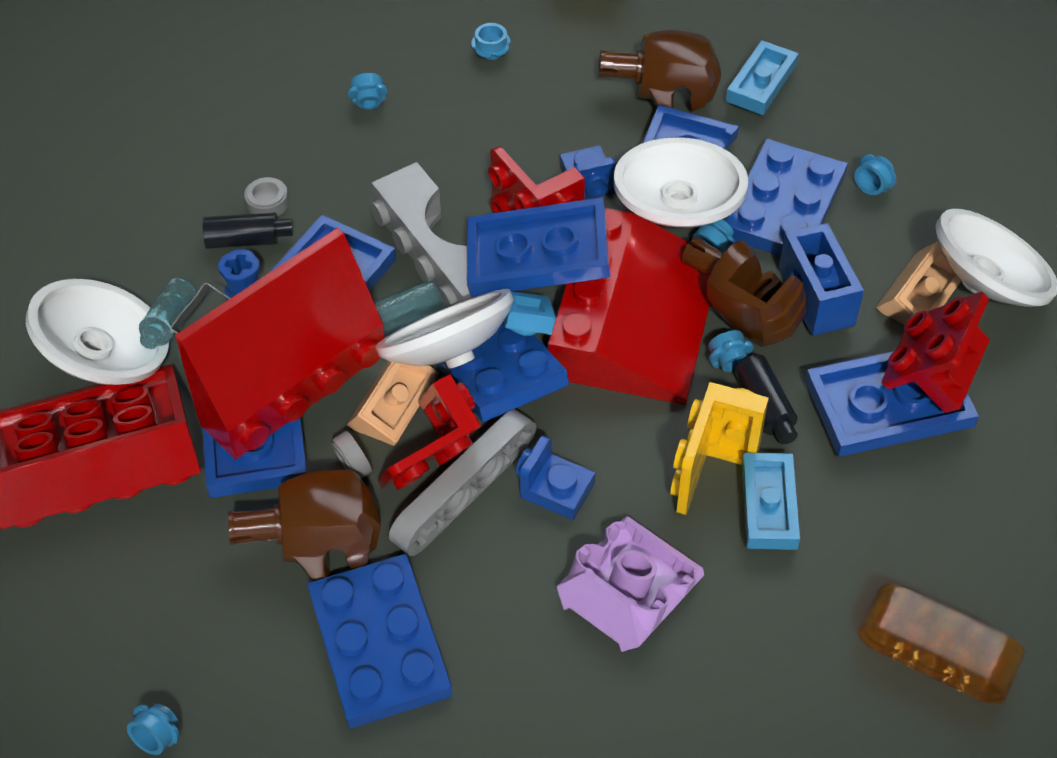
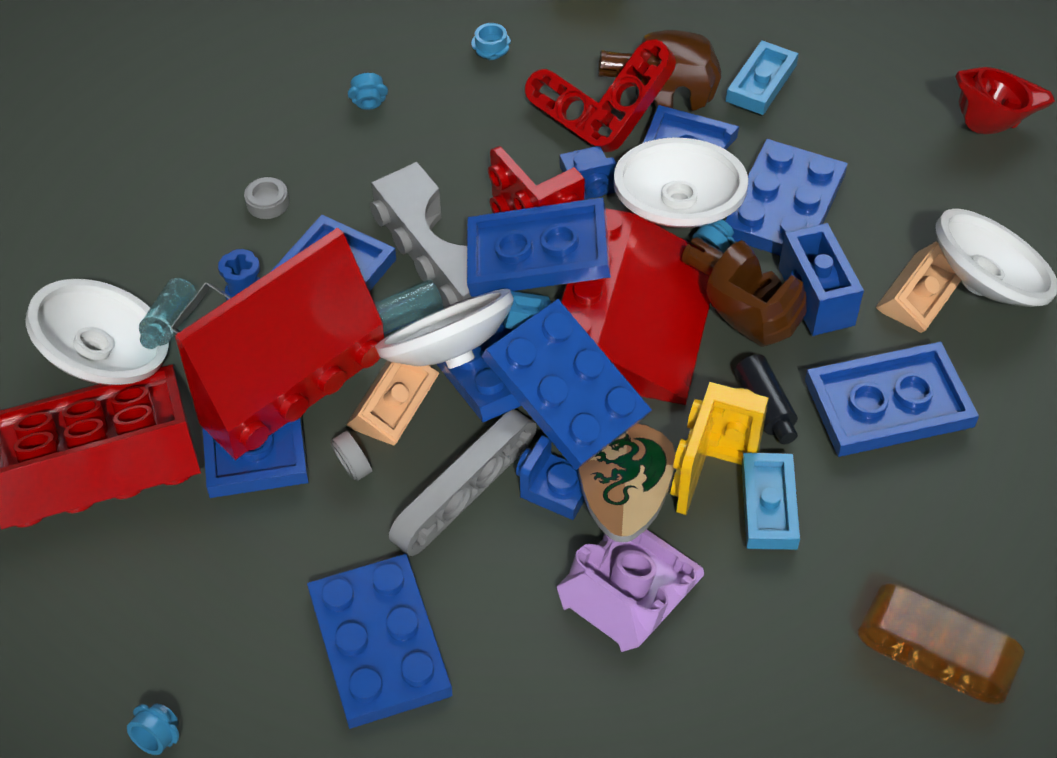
(245, 230): black cylinder -> none
(315, 516): reddish brown piece -> none
(451, 416): red bracket -> none
(566, 383): none -> blue plate
(599, 114): none -> red beam
(628, 482): none -> shield
(729, 350): dark azure plate -> none
(874, 174): dark azure plate -> none
(941, 351): red bracket -> none
(997, 99): none -> red hat

